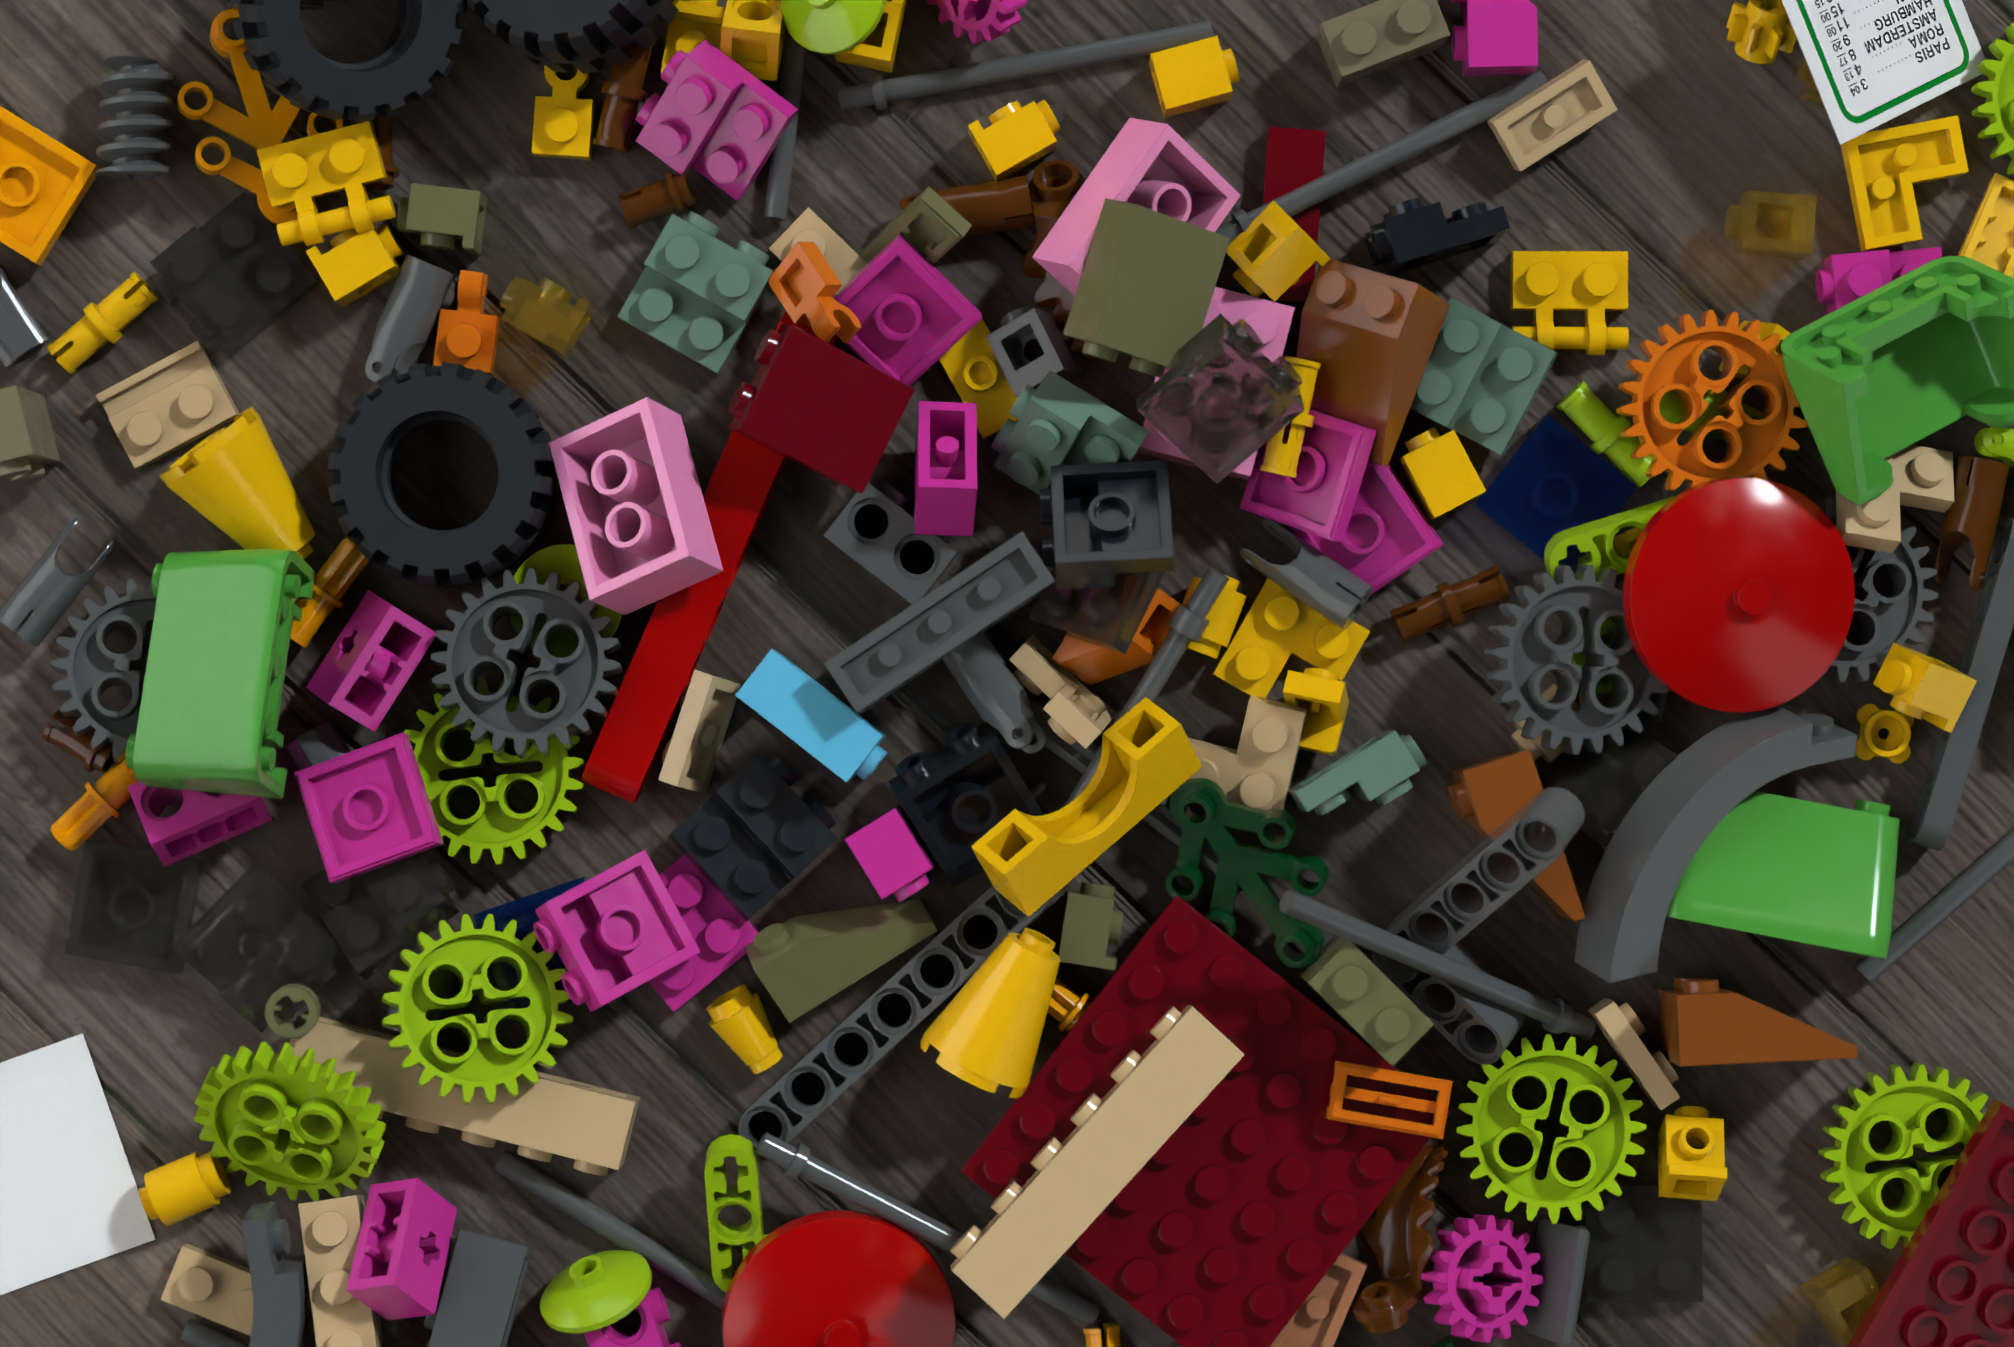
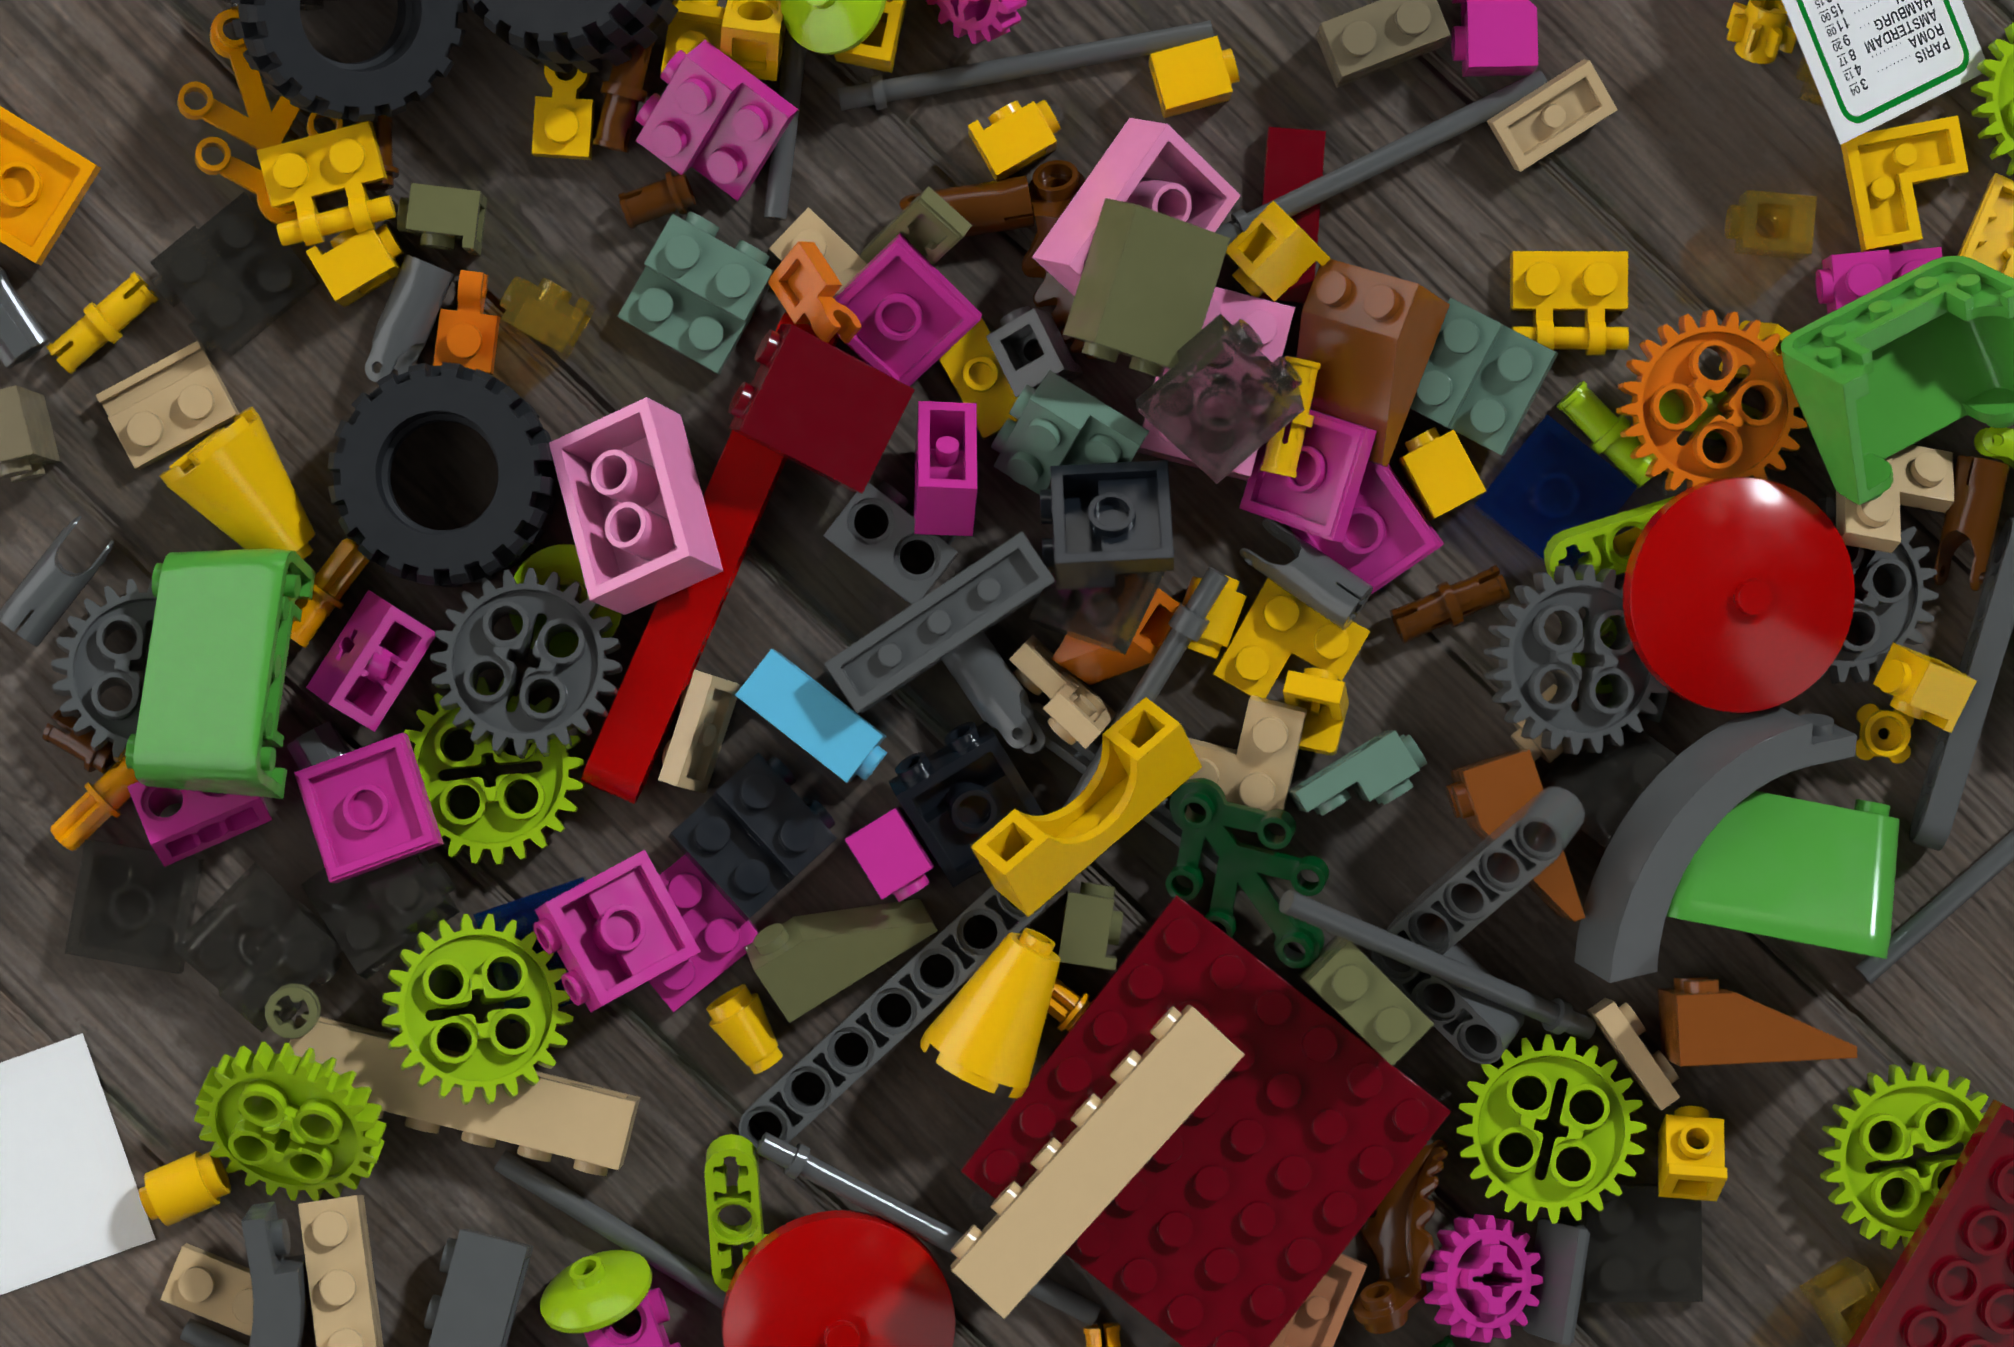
(134, 118): dark grey piece -> none
(402, 1249): dark pink brick -> none
(1340, 1090): orange tile -> none
(1421, 235): black plate -> none

